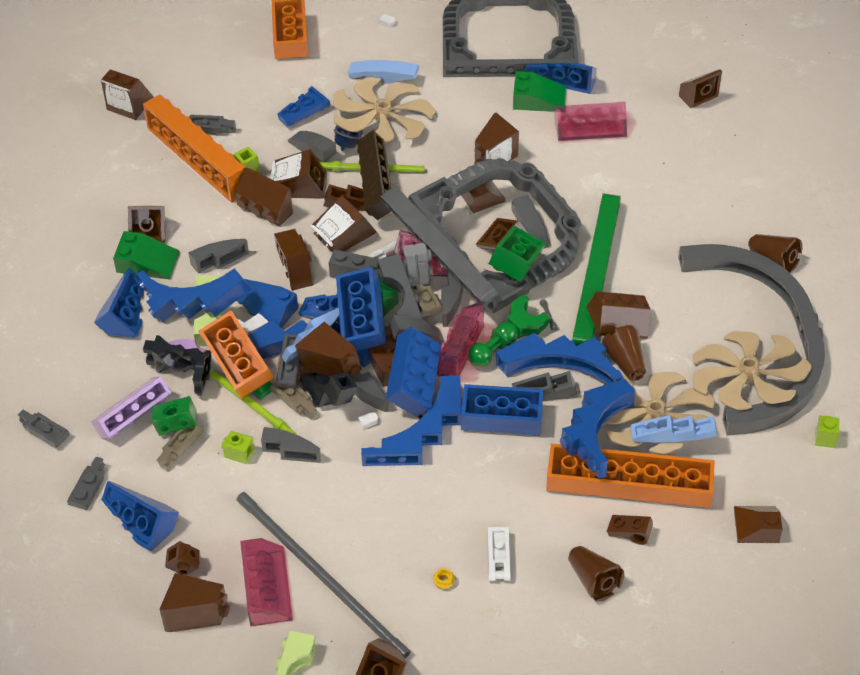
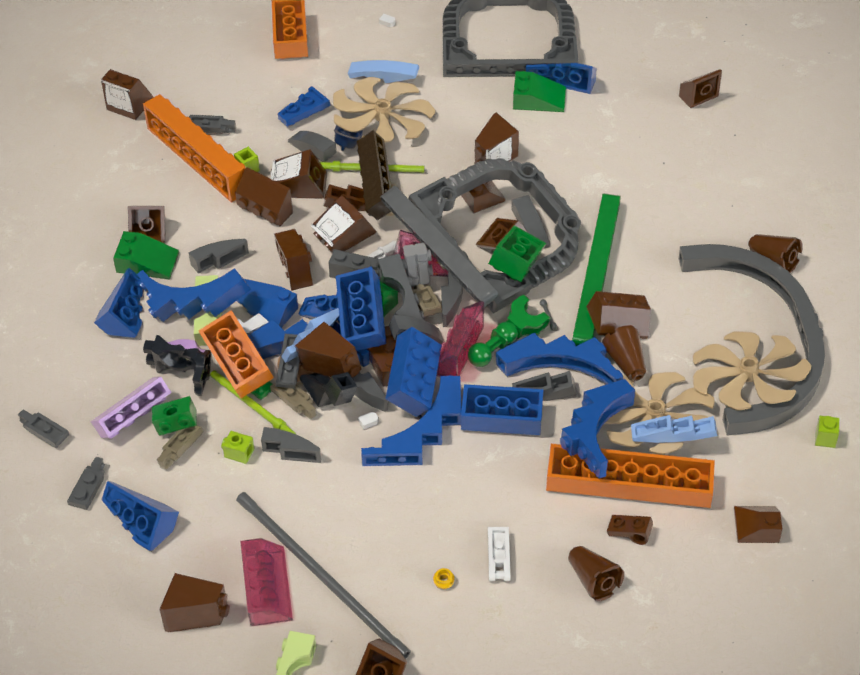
(182, 558): reddish brown brick -> none
(590, 121): clear pink slope -> none

